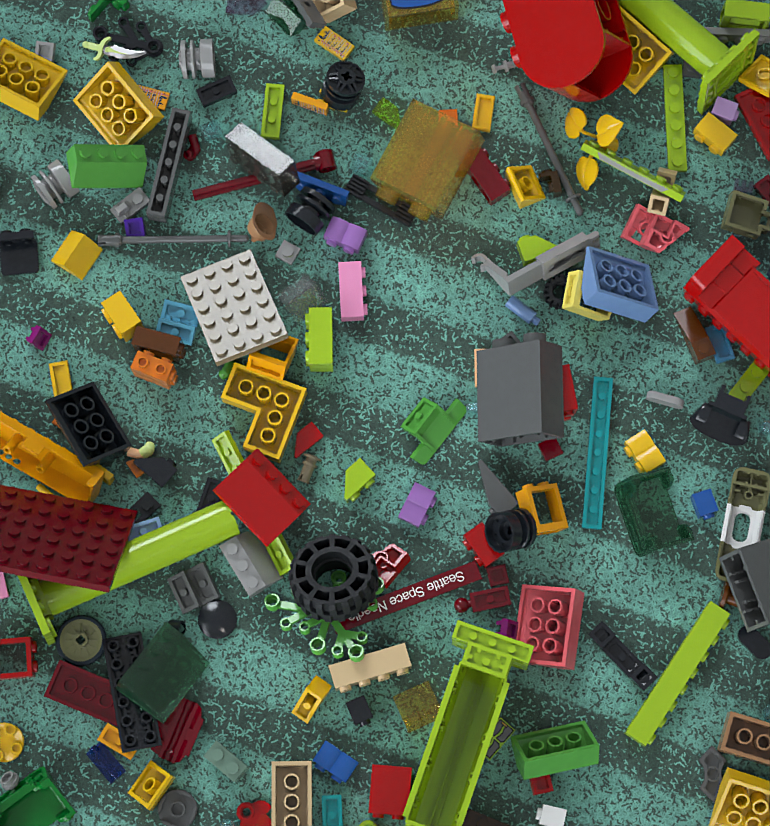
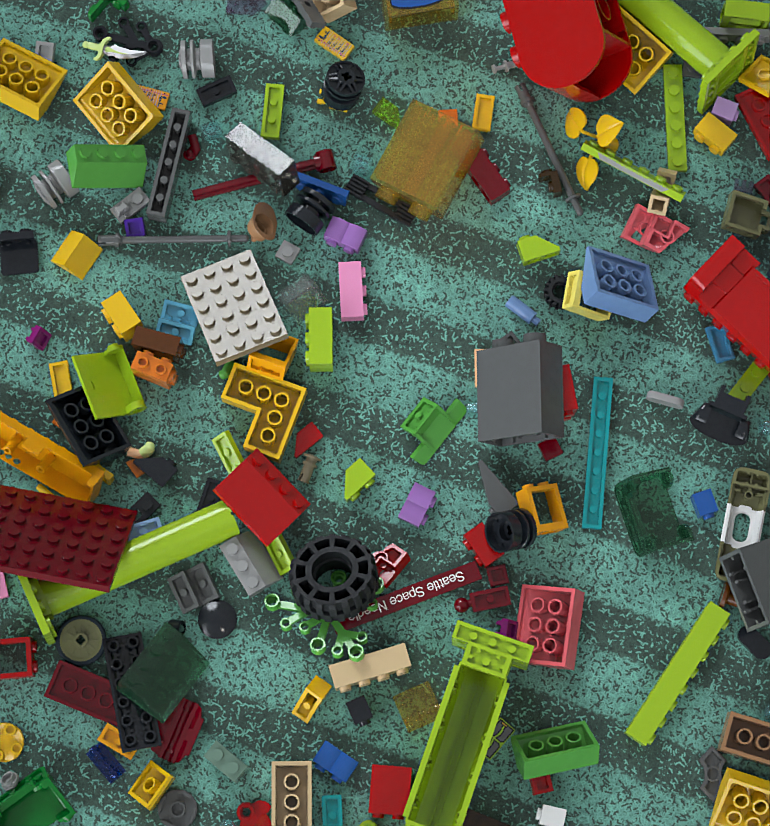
(109, 383): none -> lime door
(310, 103): light orange tile -> none
(524, 185): yellow slope -> none
(545, 266): light grey hinge -> none
(622, 656): black slope -> none
(644, 452): yellow brick -> none
(694, 335): reddish brown slope -> none

